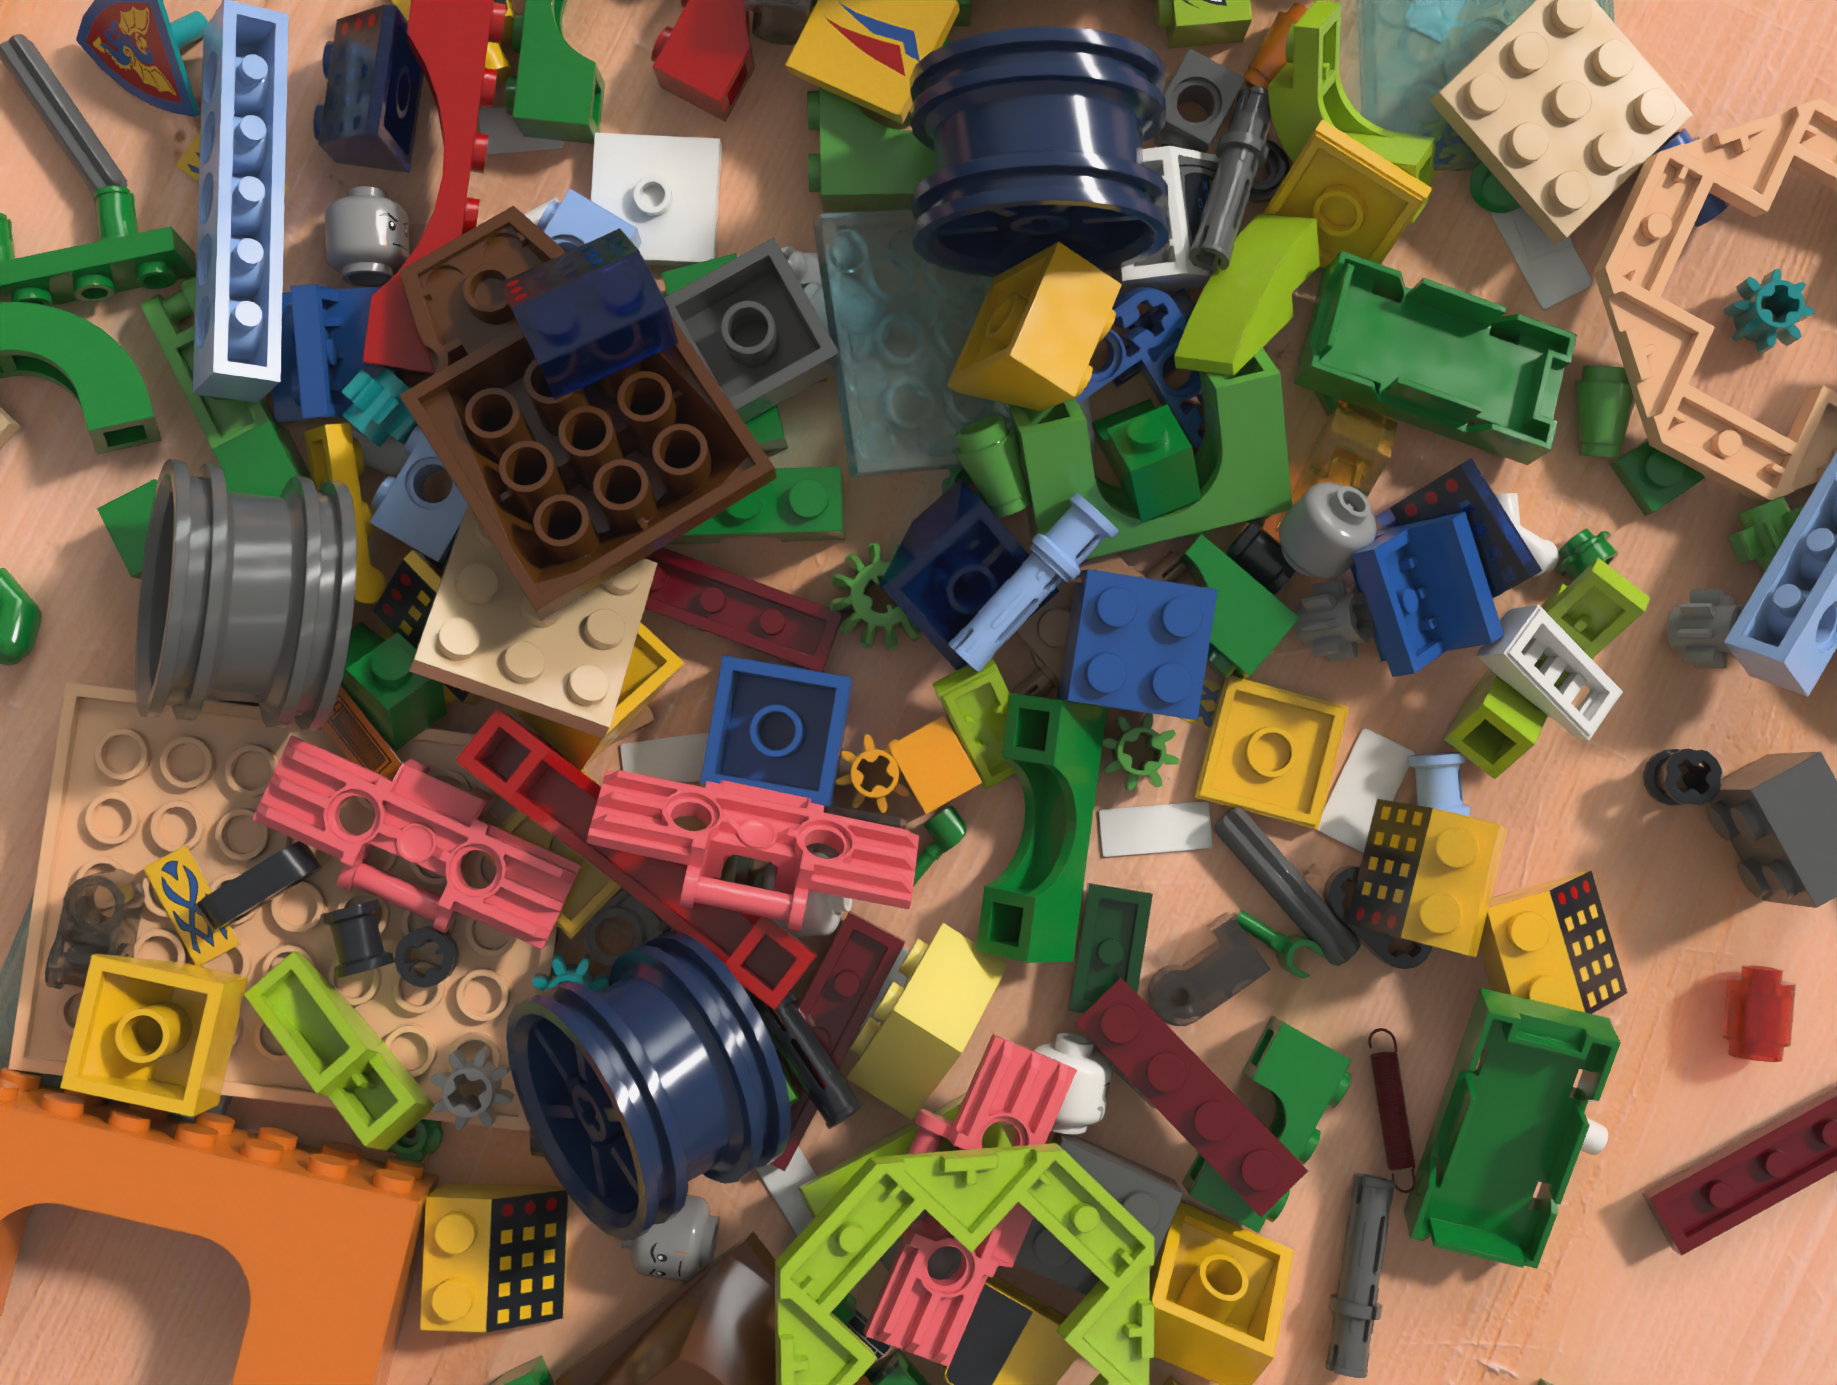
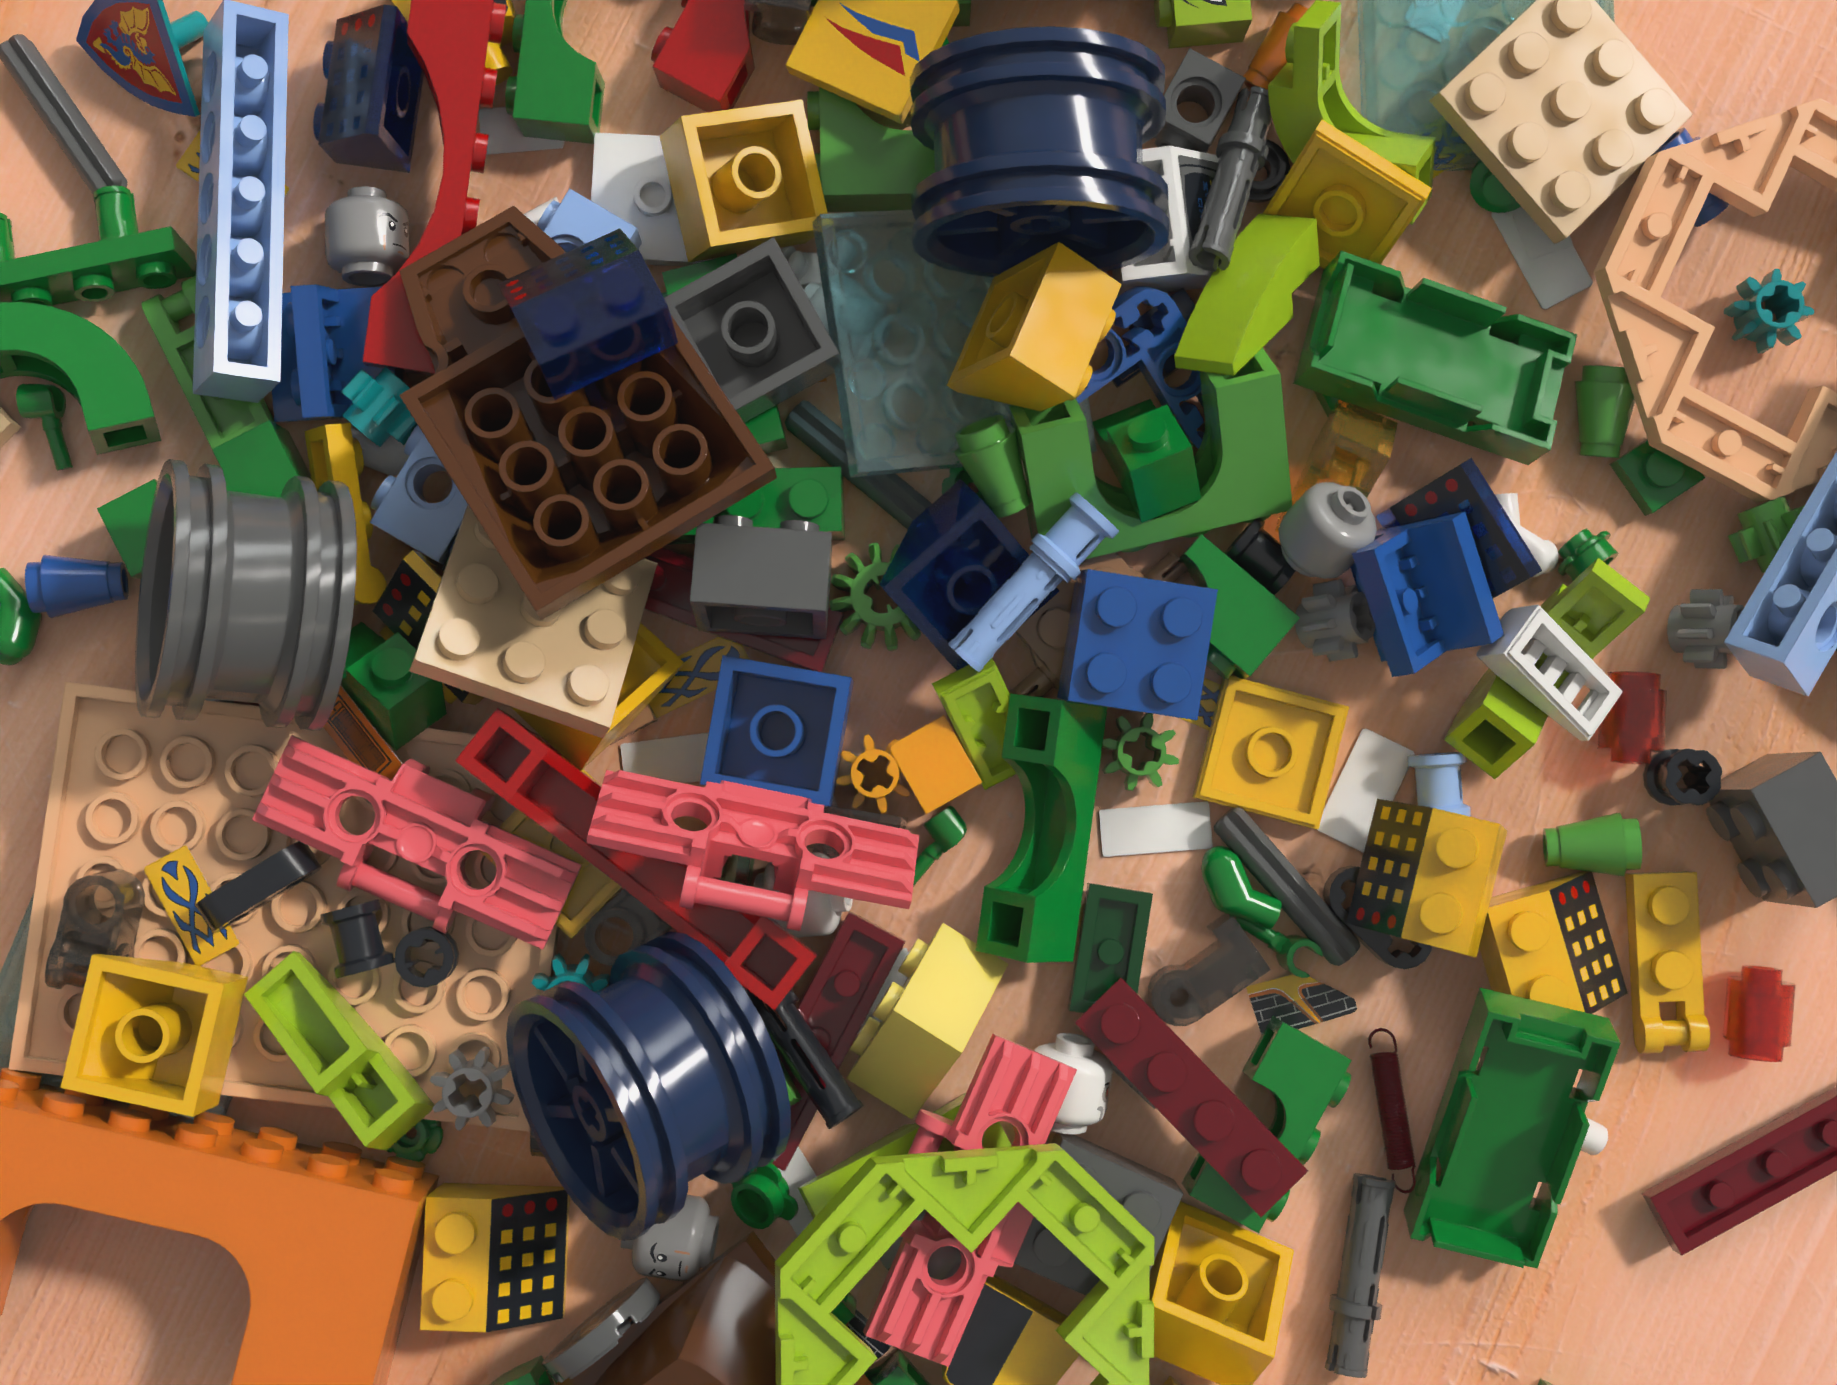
(50, 405): none -> green hand
(73, 584): none -> blue cone
(601, 1331): none -> dark grey tile
(697, 675): none -> yellow sticker
(743, 178): none -> yellow brick
(761, 578): none -> dark grey brick
(763, 1198): none -> green plate
(828, 442): none -> dark grey axle
(1232, 890): none -> green arm
(1298, 1001): none -> sticker
(1595, 845): none -> bright green cone
(1636, 720): none -> clear red brick
(1665, 960): none -> yellow plate

